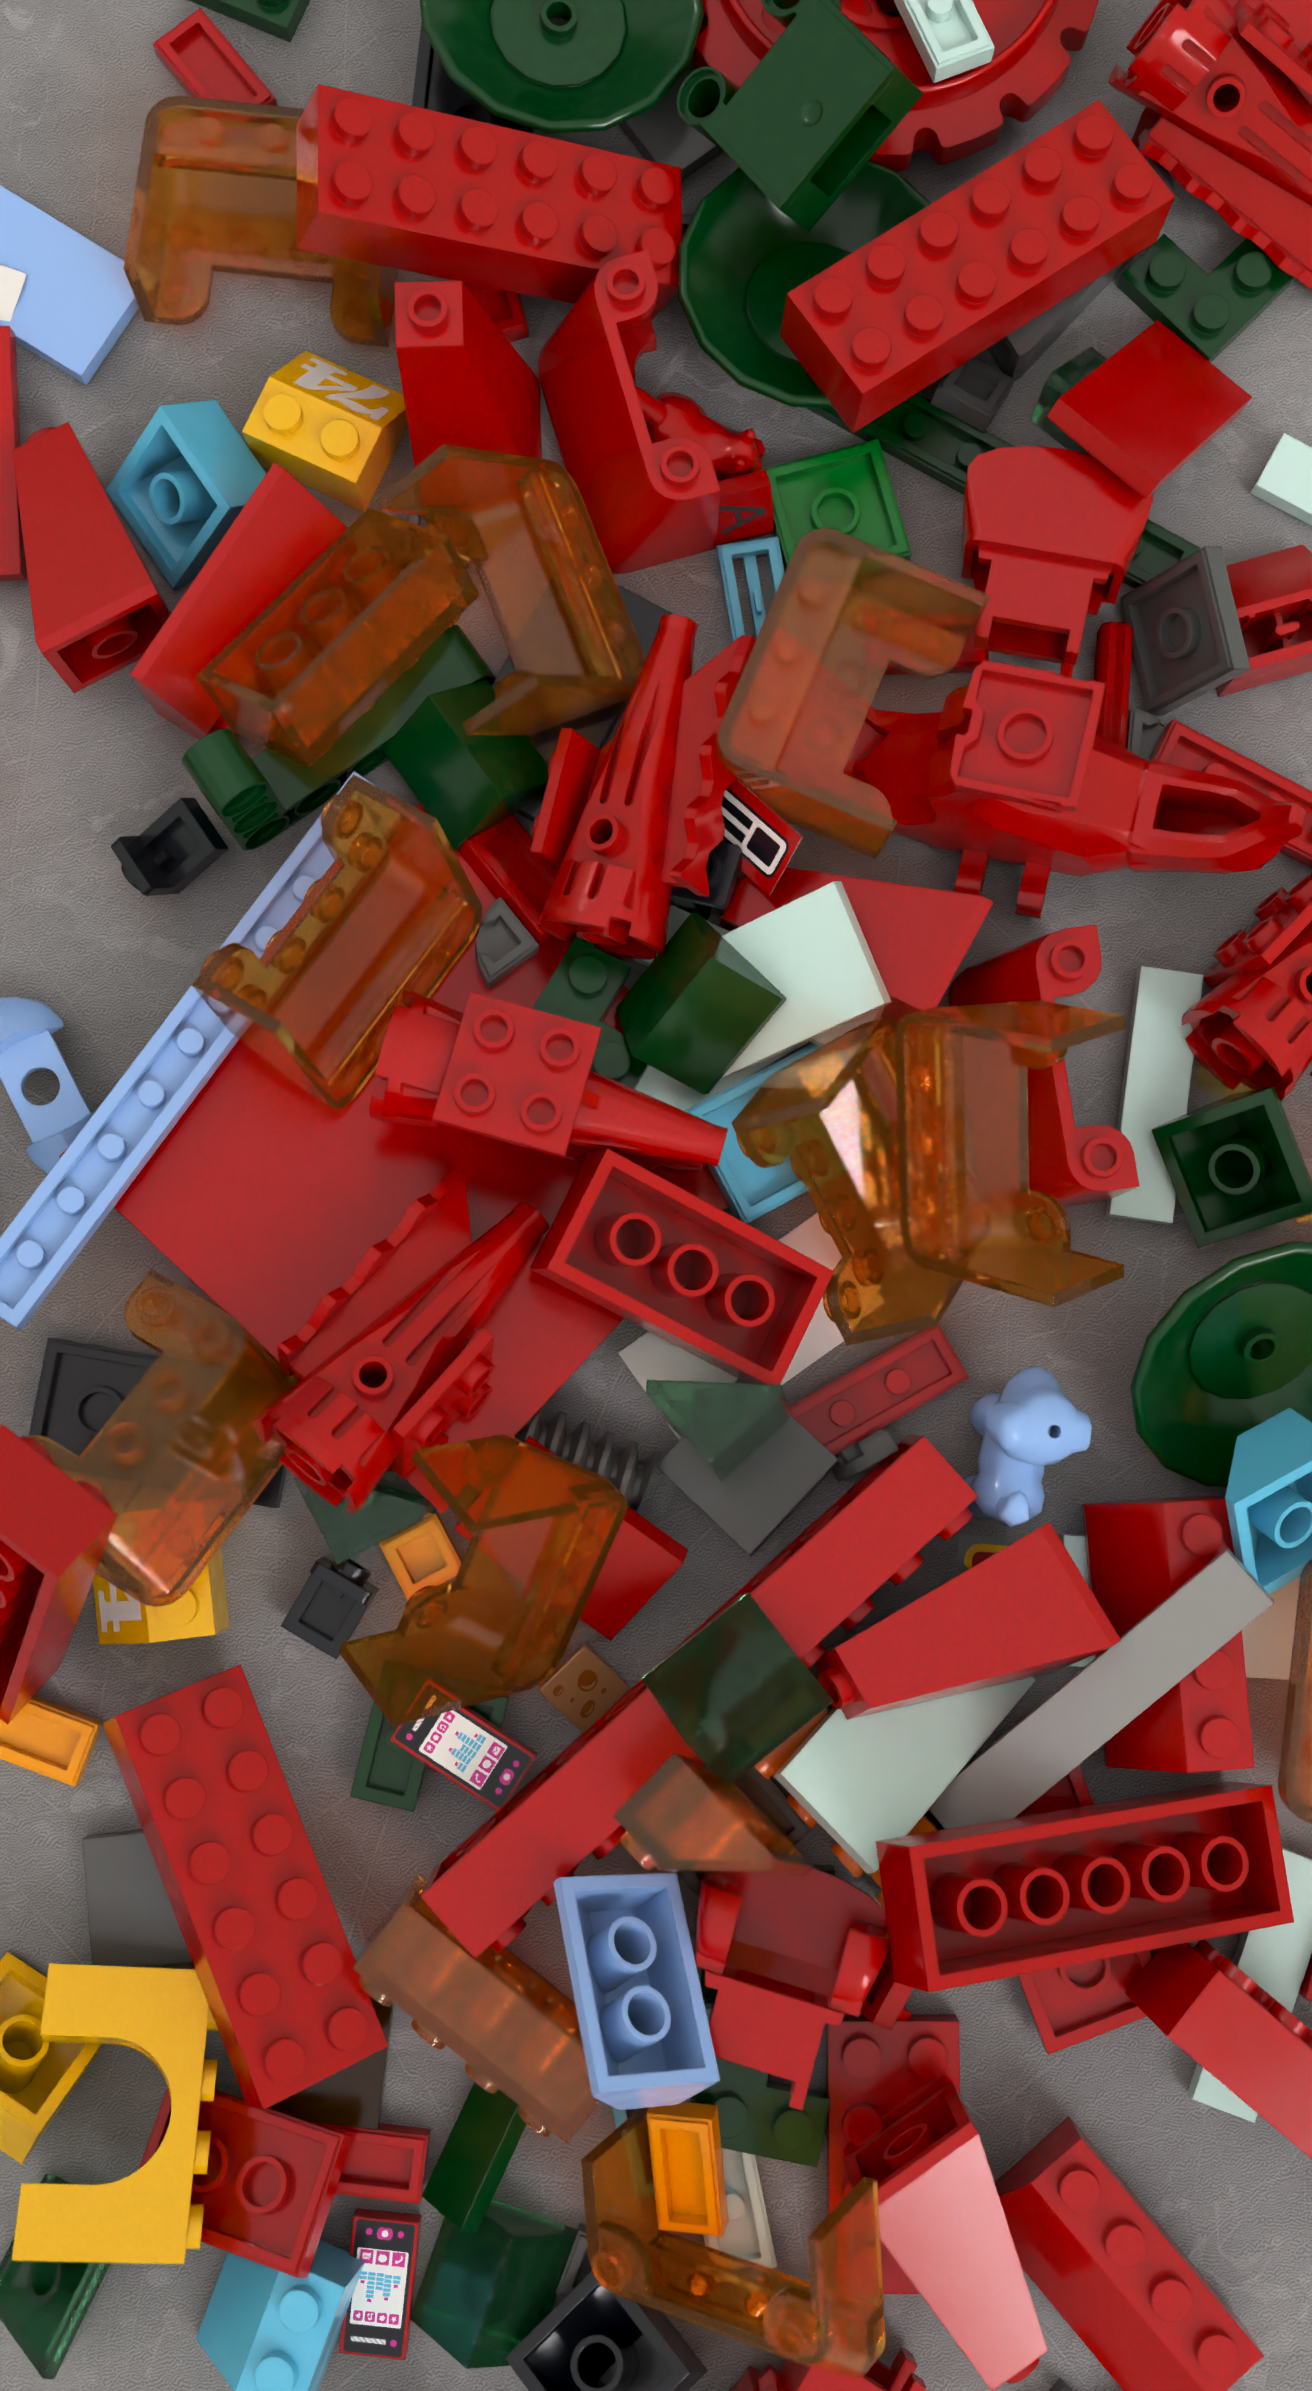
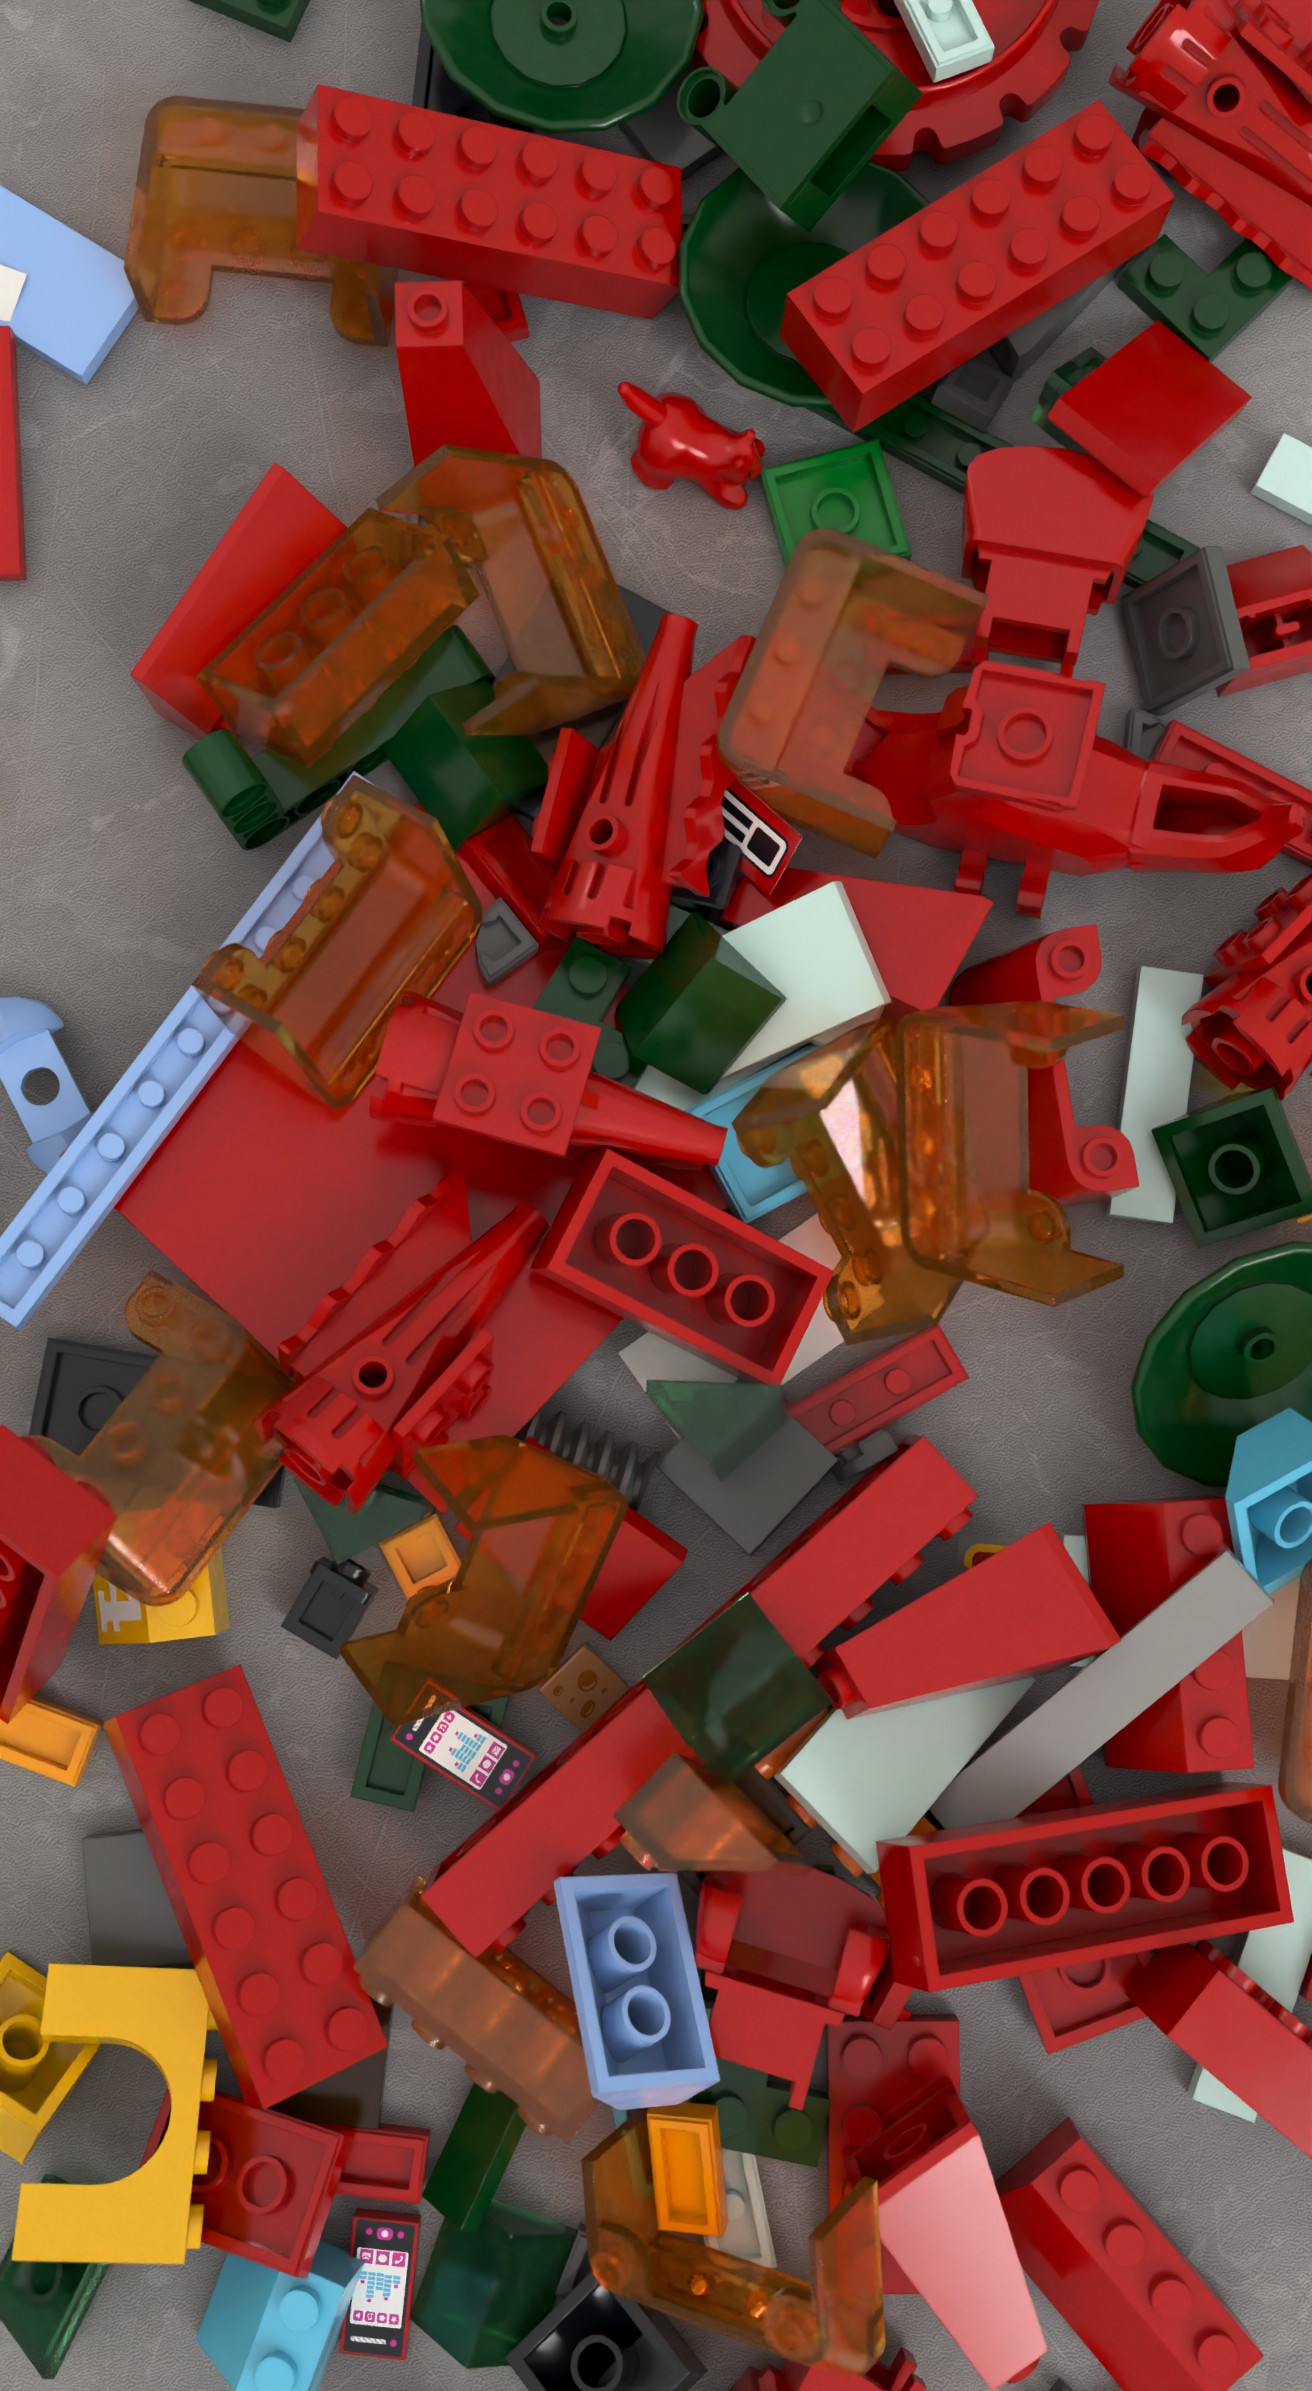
(84, 574): red slope -> none
(170, 850): black bracket -> none
(185, 485): medium azure slope -> none
(209, 64): red tile -> none
(327, 428): yellow slope -> none
(641, 495): red windscreen -> none
(745, 507): red tile -> none
(748, 552): medium azure tile -> none
(1022, 1433): light blue animal -> none
(1114, 668): red axle -> none

